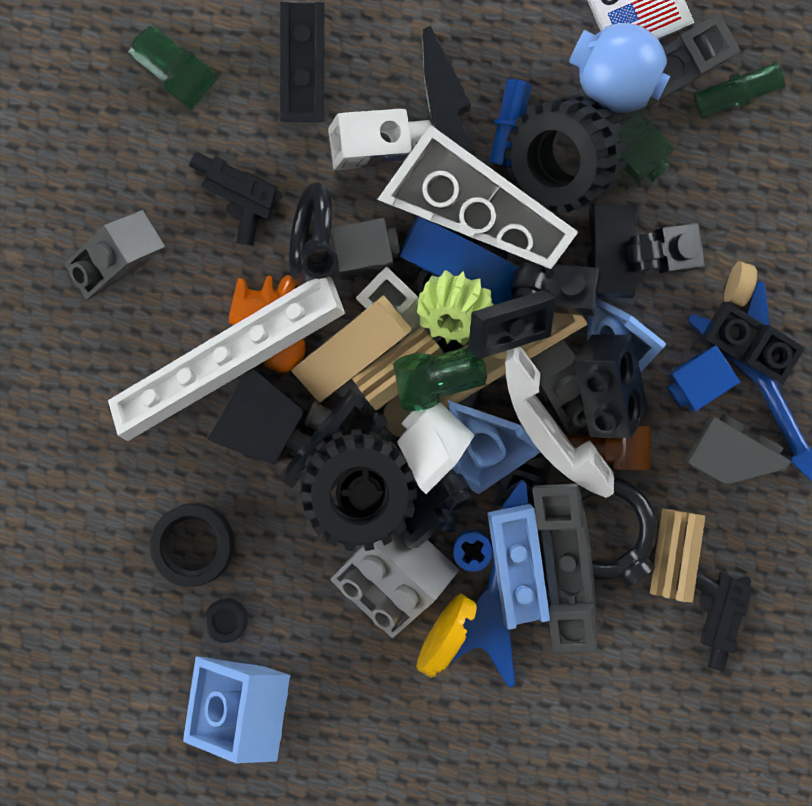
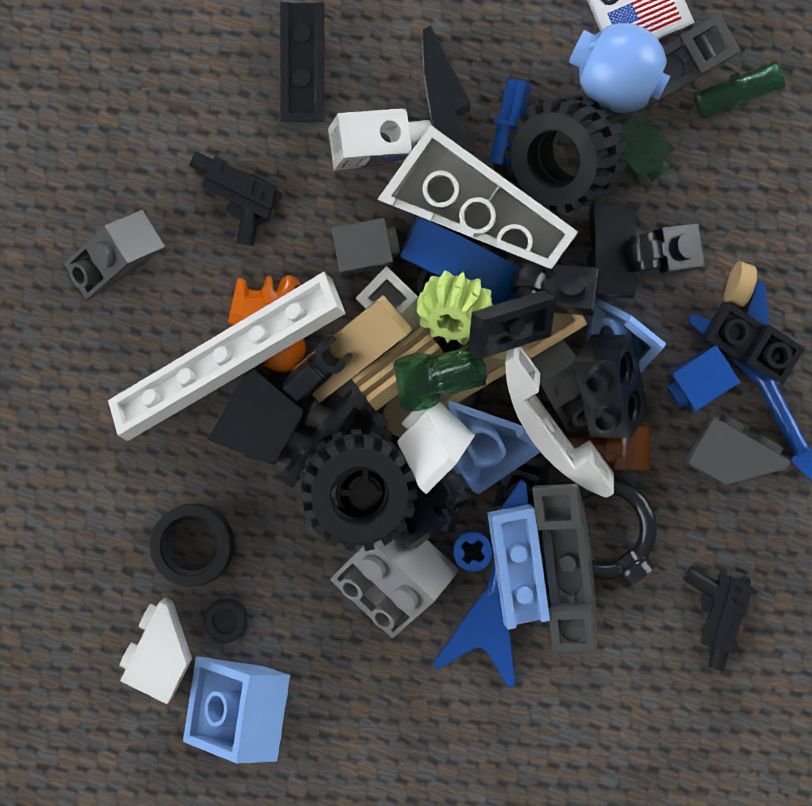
(160, 656): none -> white slope
(181, 73): clear green piece -> none
(302, 266): black piece -> none
(314, 372): none -> black bar
(446, 636): yellow tile -> none
(671, 554): tan tile -> none

